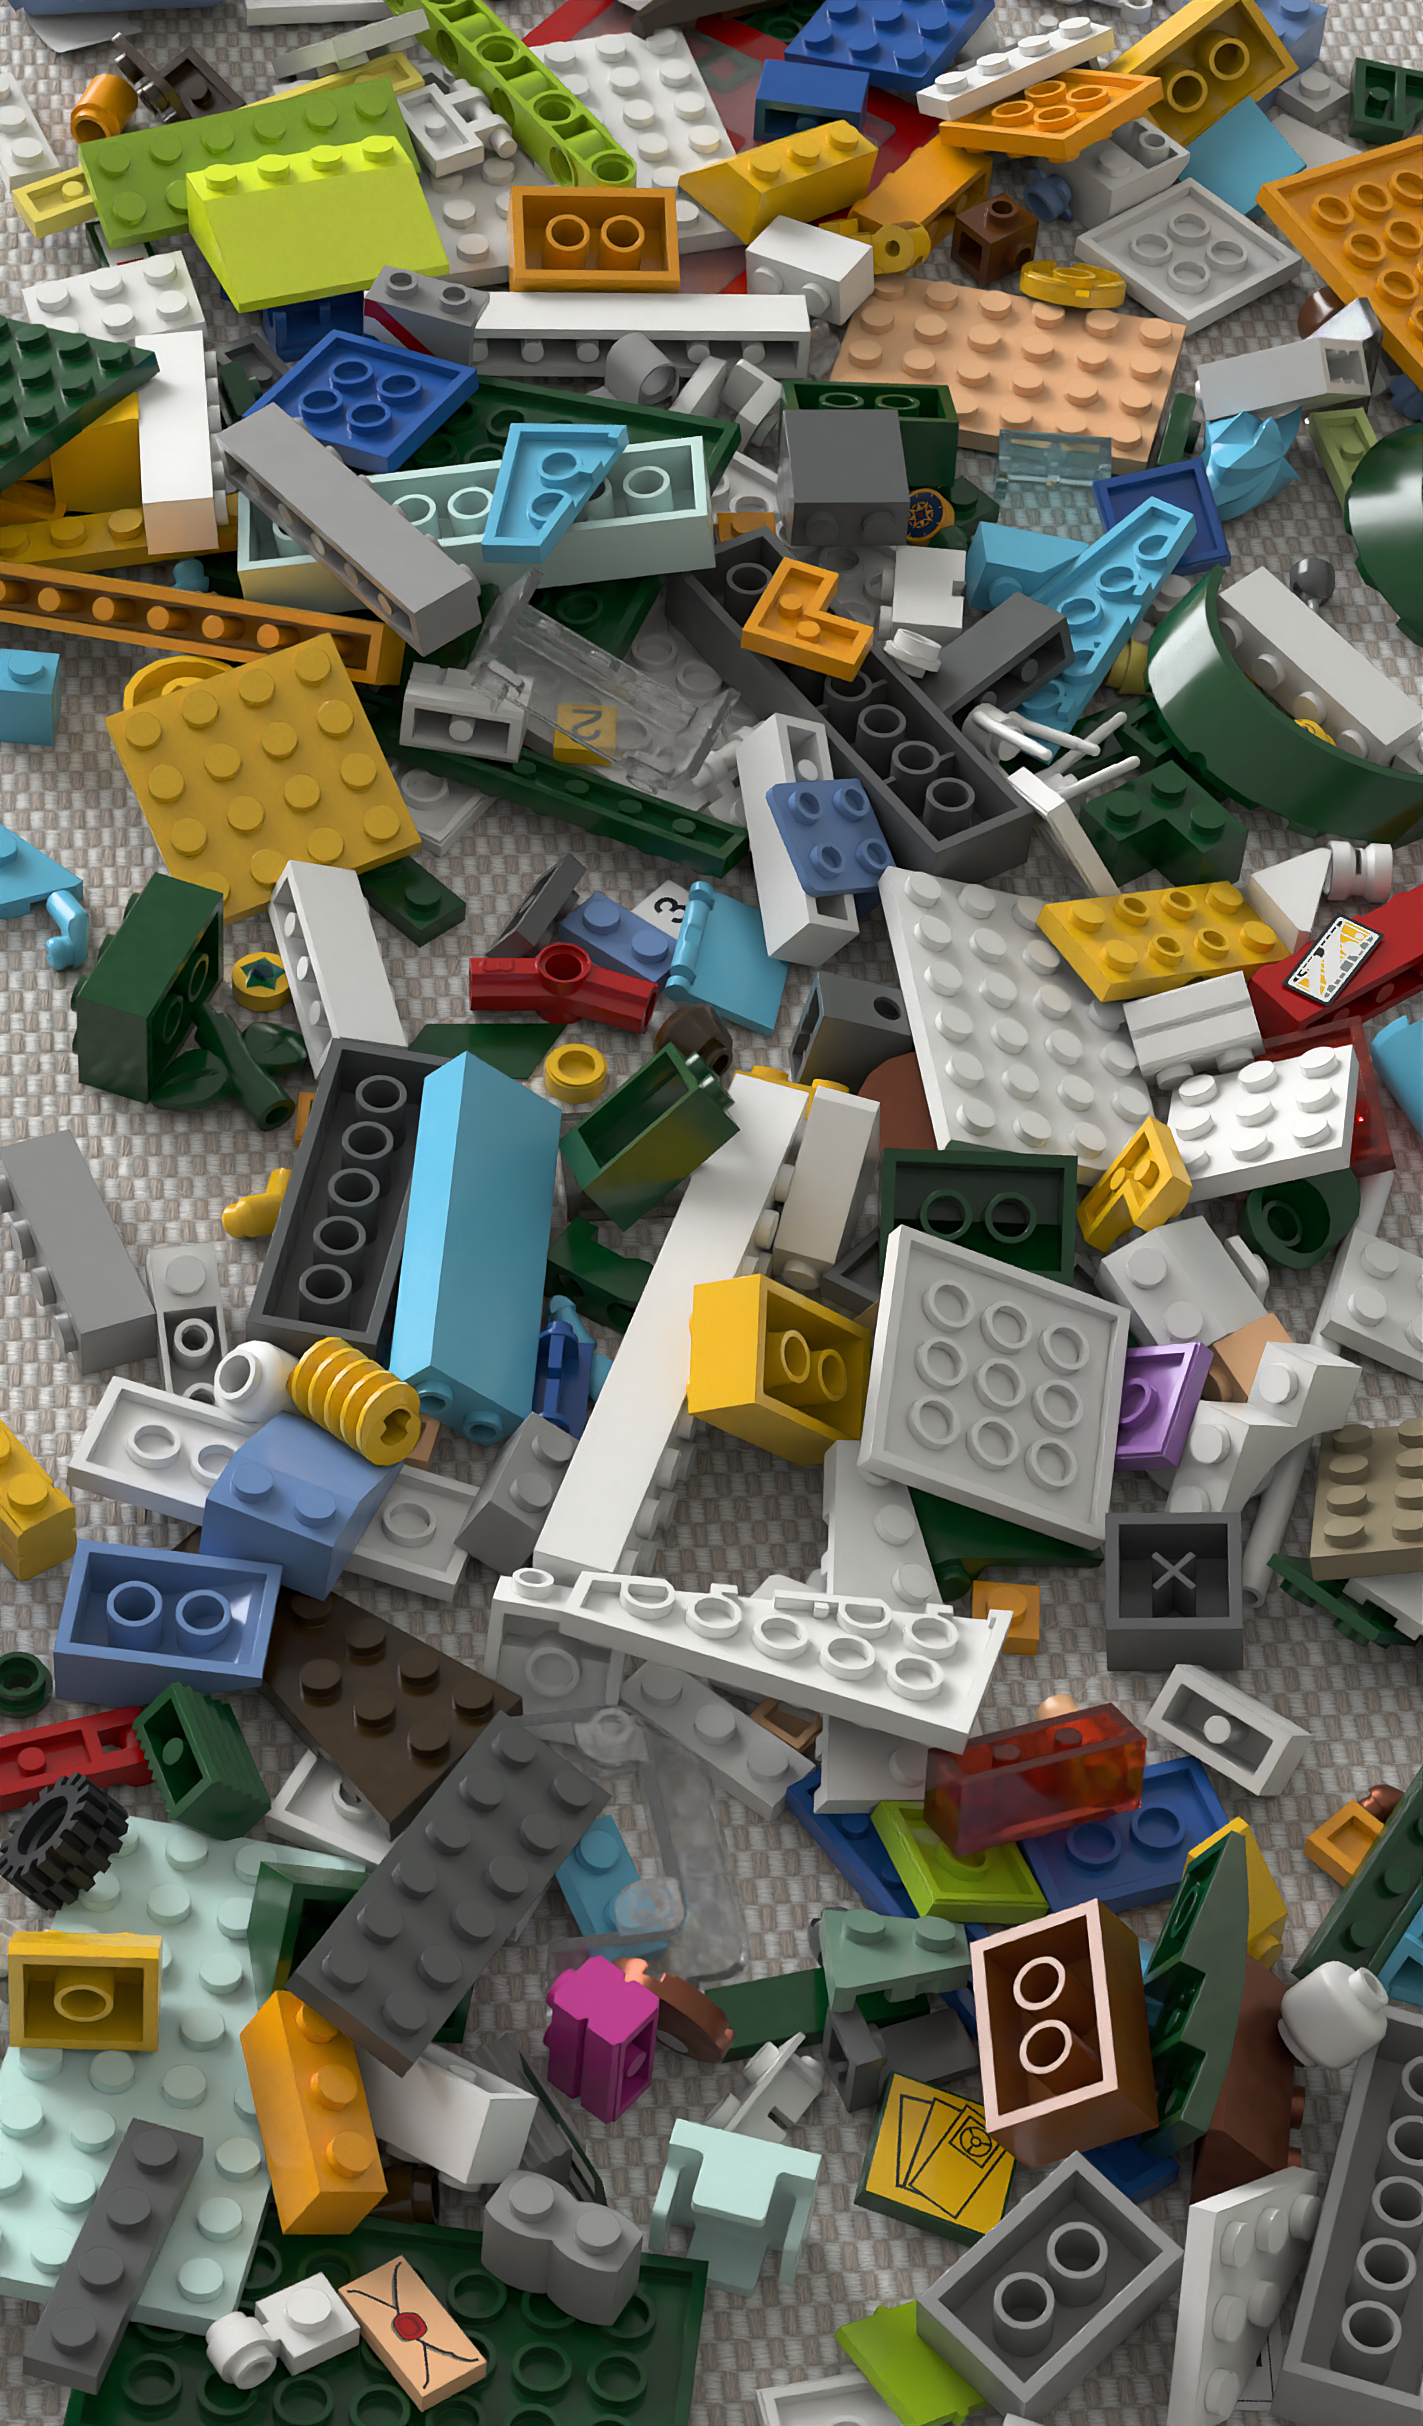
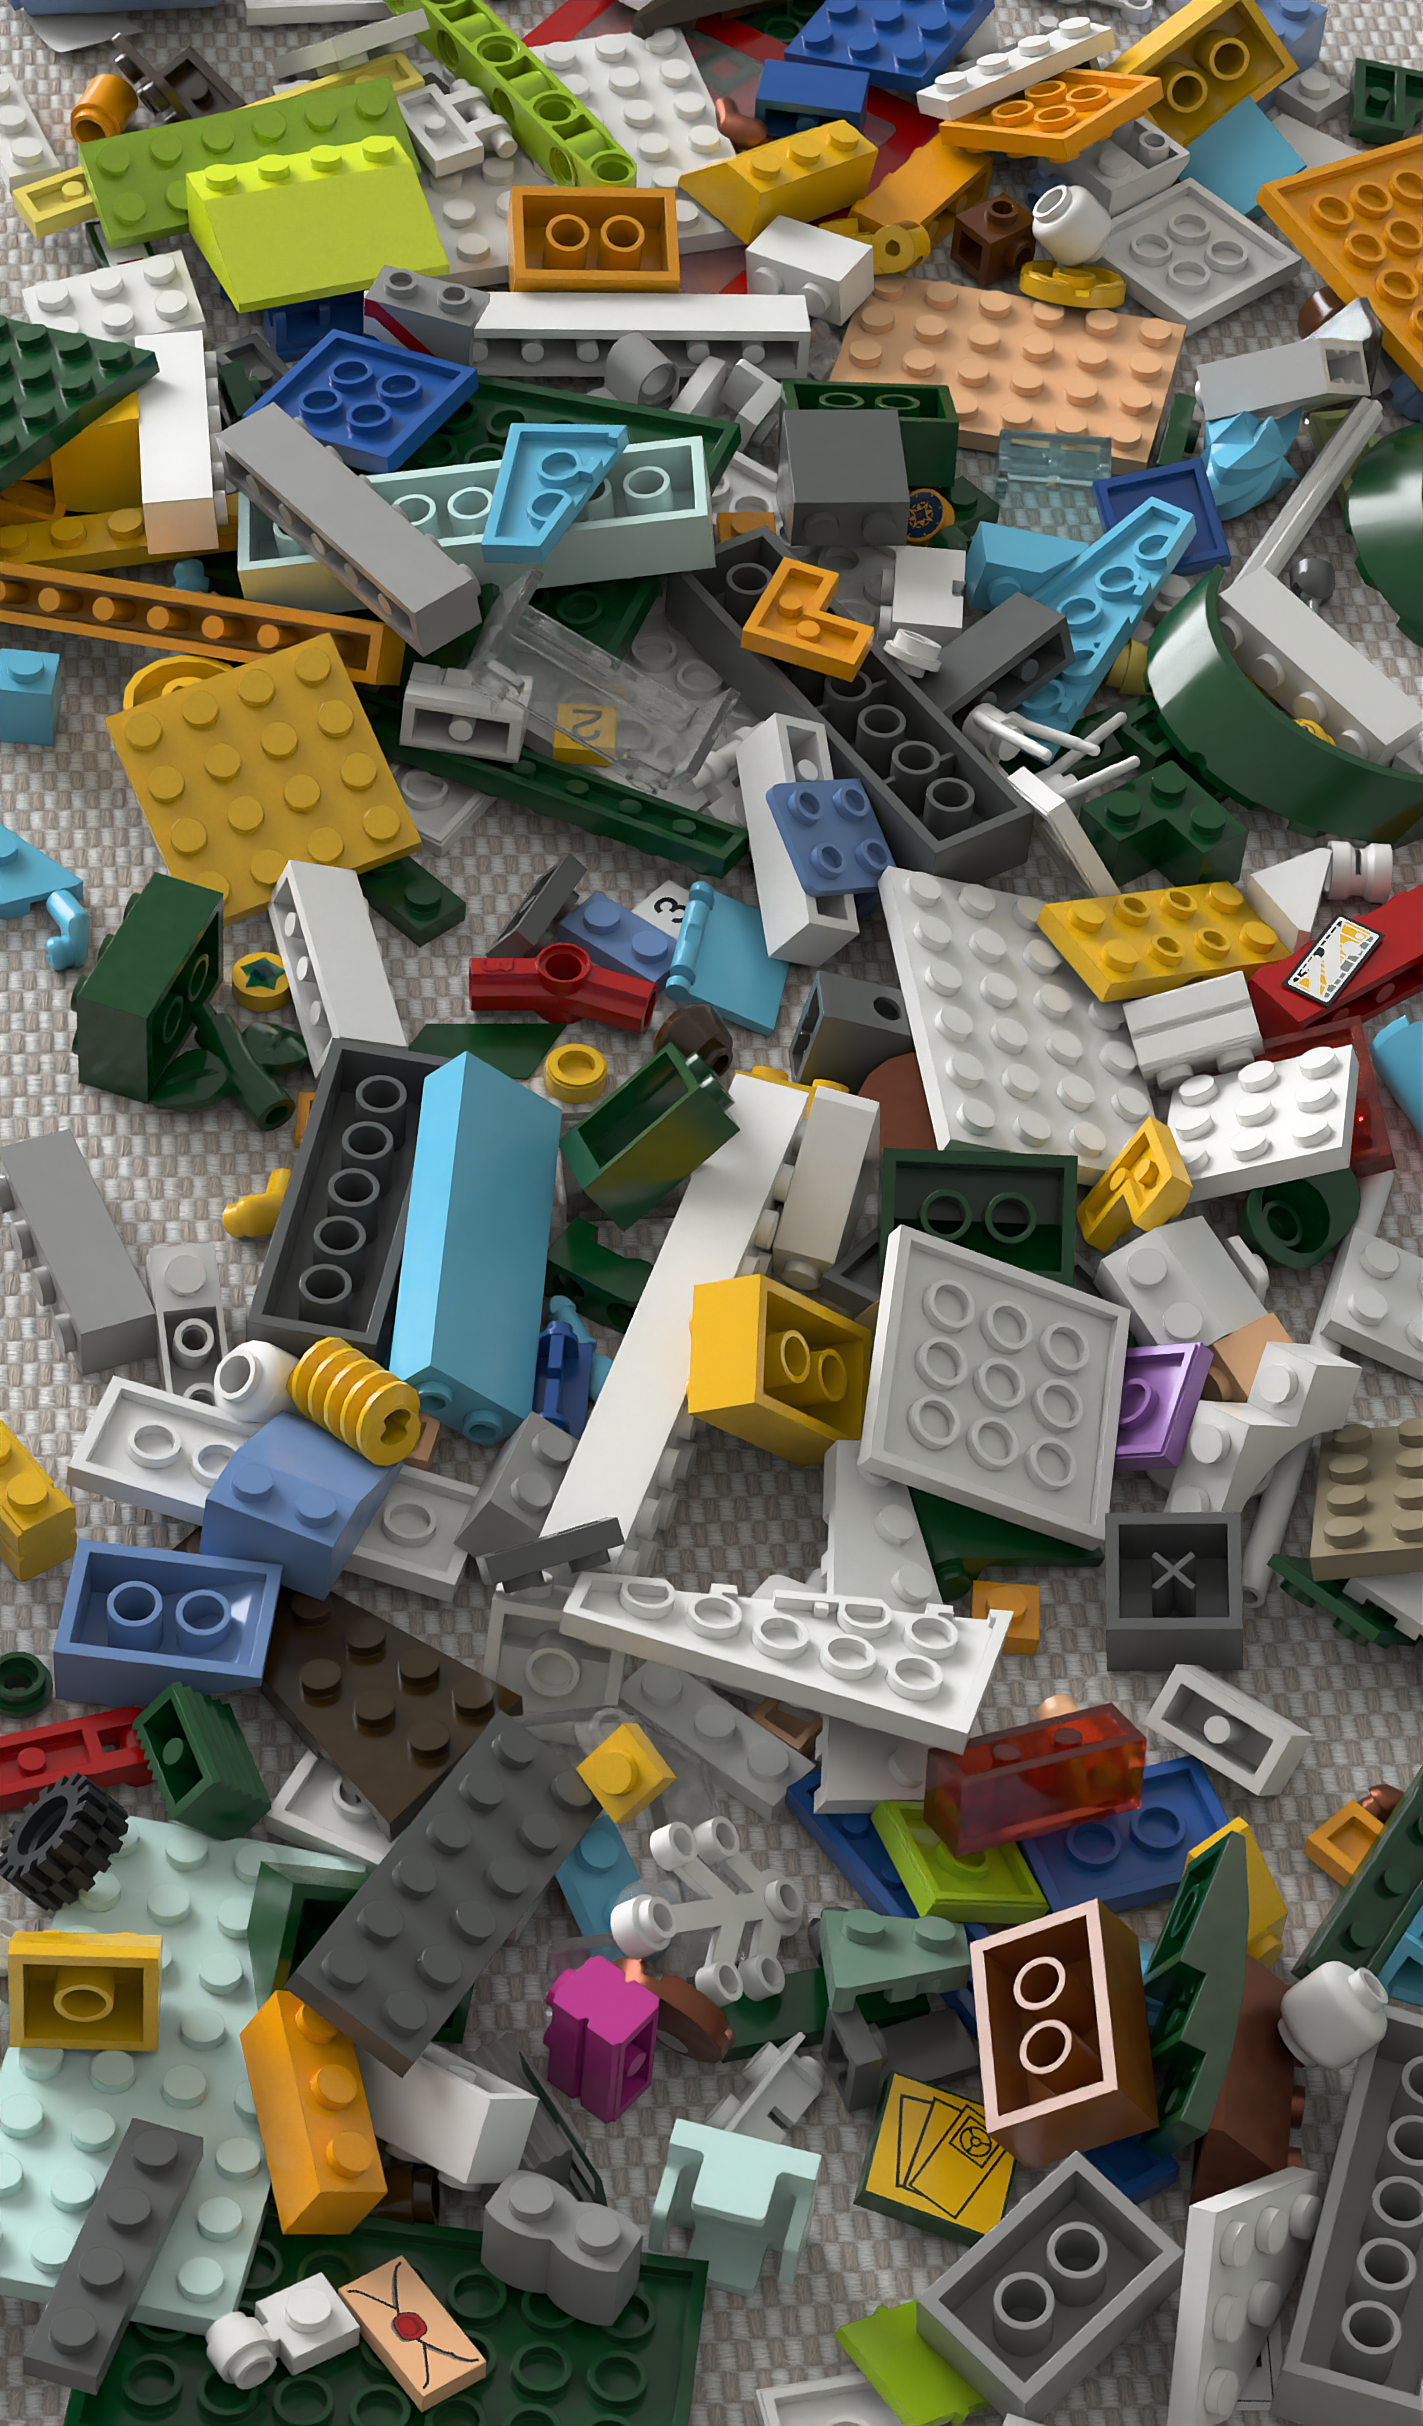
(523, 1563): none -> dark grey plate
(626, 1773): none -> yellow plate
(742, 130): none -> copper arm
(766, 1904): none -> white plant
(1071, 225): none -> white head
(1315, 488): none -> white axle

